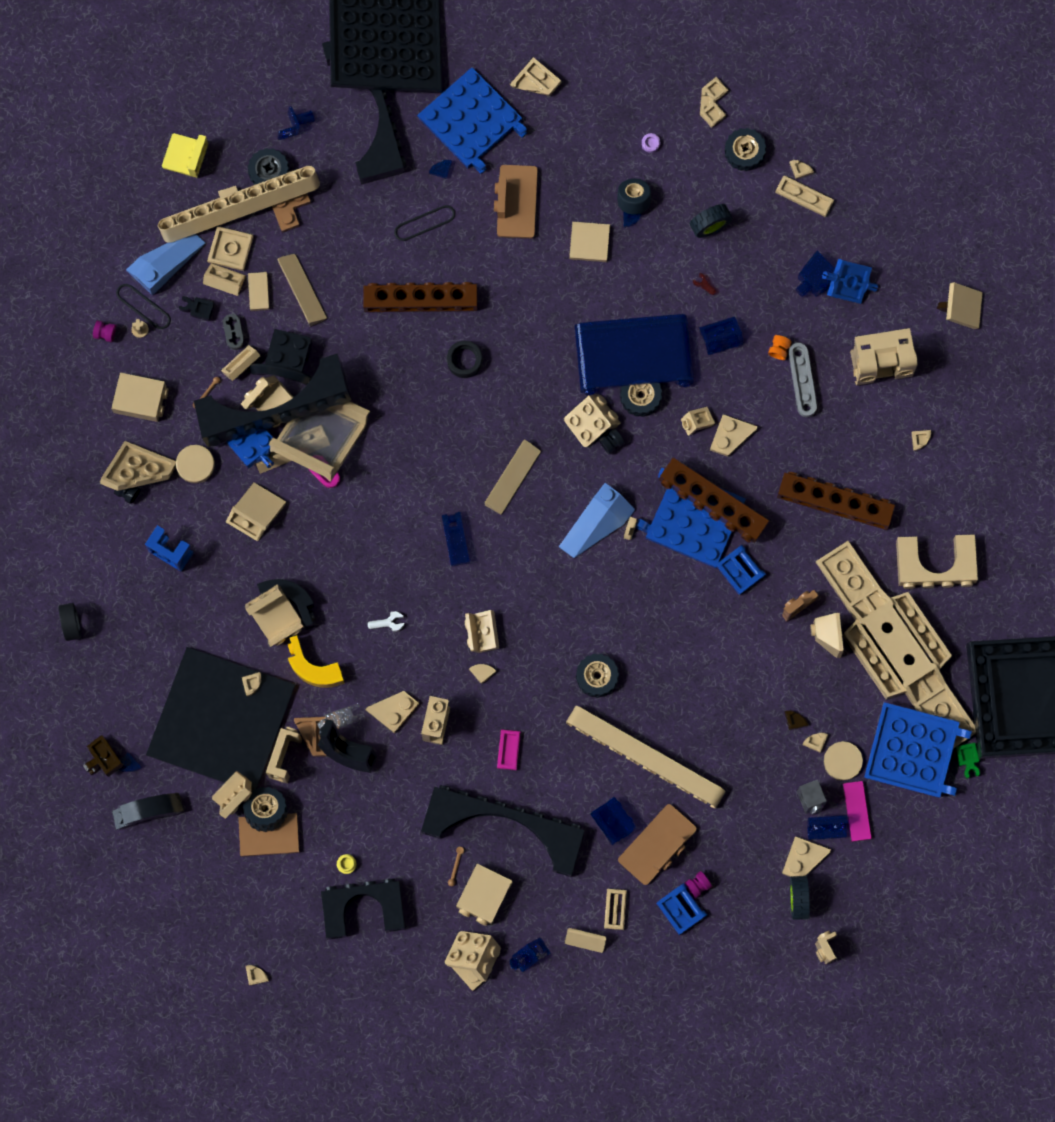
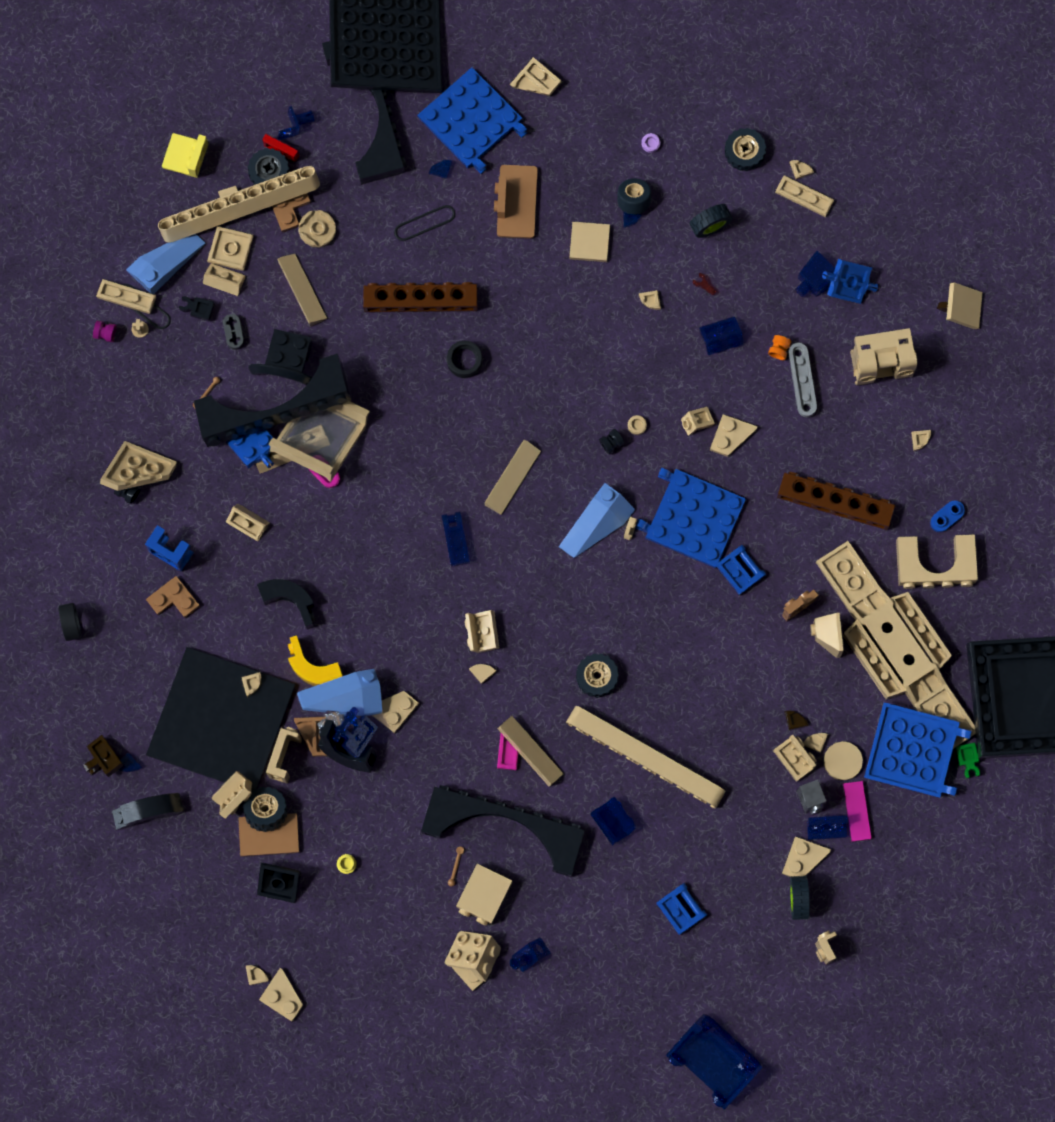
(126, 296): none -> tan tile
(139, 397): tan brick -> none
(173, 593): none -> medium nougat plate
(195, 464): tan tile -> none
(240, 363): tan tile -> none
(258, 291): tan tile -> none
(259, 506): tan tile -> none
(267, 395): tan bracket -> none
(275, 615): tan panel -> none
(278, 882): none -> black slope
(282, 996): none -> tan wing
(285, 150): none -> red tile
(317, 228): none -> tan tile
(336, 901): black arch -> none
(341, 694): none -> medium blue wedge
(360, 734): none -> clear blue plate
(388, 622): white bar -> none
(435, 720): tan panel -> none
(530, 751): none -> tan slope
(585, 940): tan slope -> none
(591, 419): tan bracket -> none
(614, 926): tan tile -> none
(633, 352): clear blue windscreen -> none
(637, 425): none -> tan tile
(641, 406): black wheel -> none
(650, 299): none -> tan tile
(657, 844): medium nougat bracket -> none
(698, 884): magenta wheel -> none
(709, 109): tan tile -> none
(709, 490): reddish brown brick -> none
(715, 1059): none -> clear blue windscreen
(795, 758): none -> tan bracket
(947, 516): none -> blue plate

